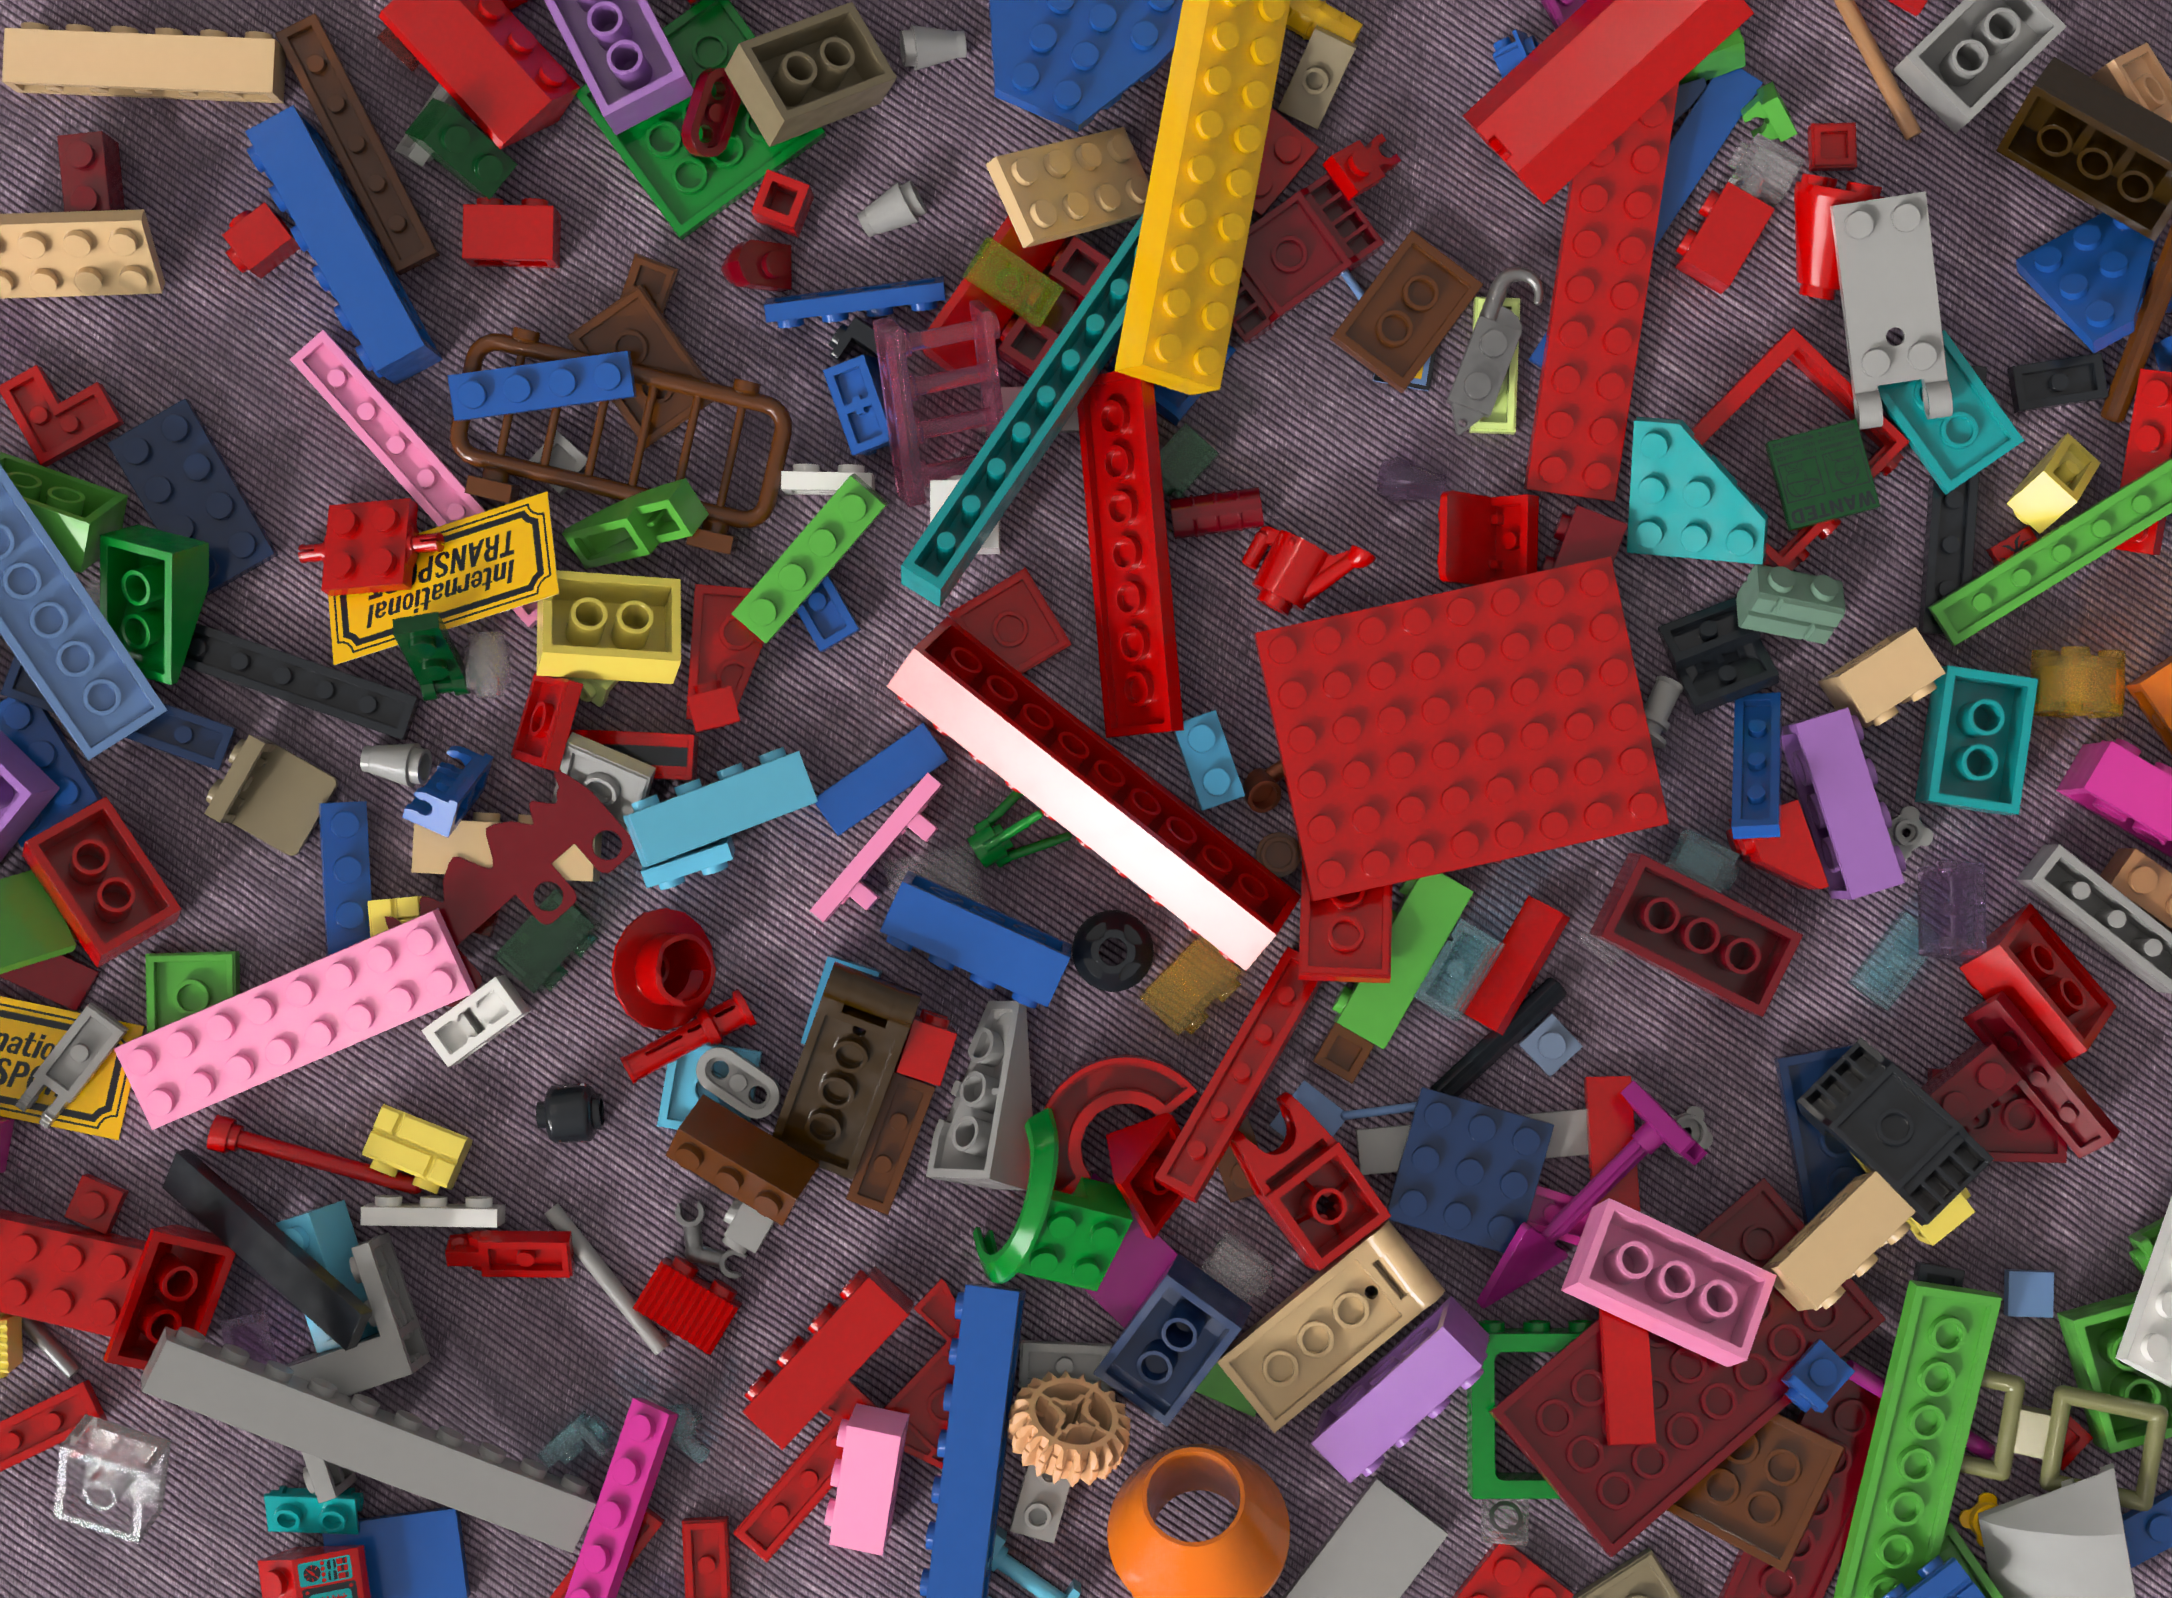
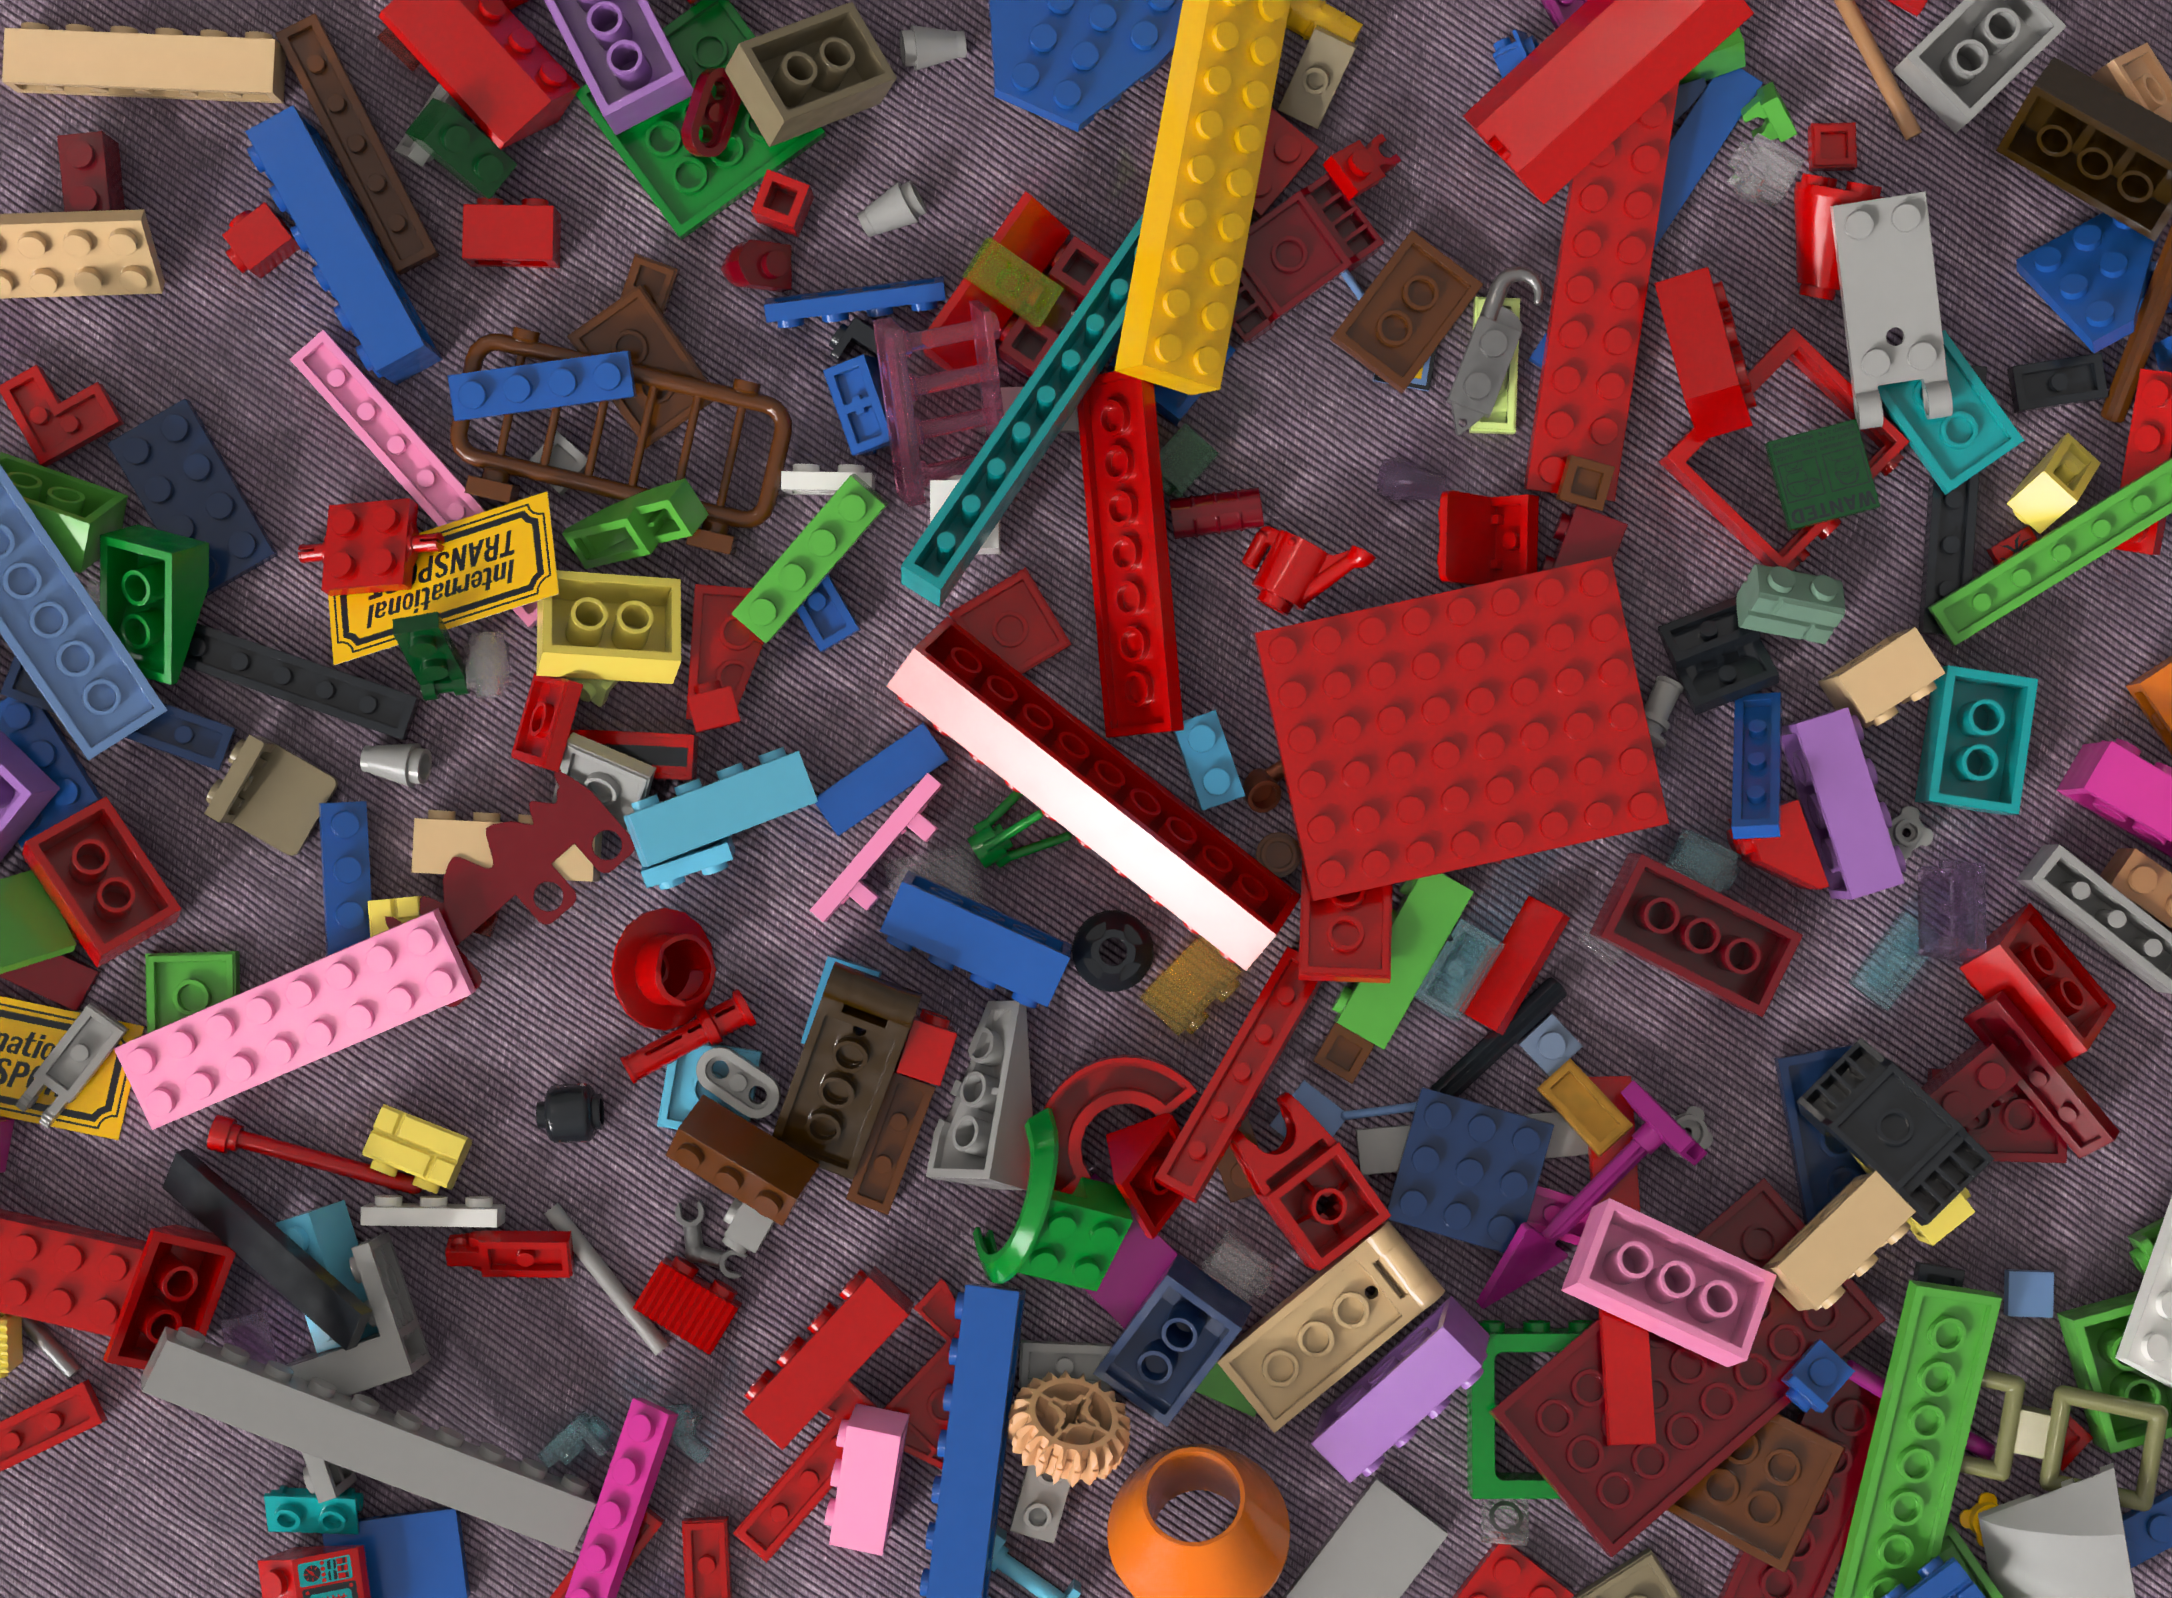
(96, 1203): red plate -> none
(111, 1479): clear brick -> none
(450, 792): blue hinge -> none
(476, 1020): white brick -> none
(541, 950): clear green brick -> none
(1071, 186): tan plate -> none
(1584, 1107): none -> pearl gold tile
(1585, 482): none -> reddish brown plate
(1687, 500): teal plate -> none
(1706, 353): none -> red brick
(1723, 237): red brick -> none
(2079, 682): clear yellow brick -> none

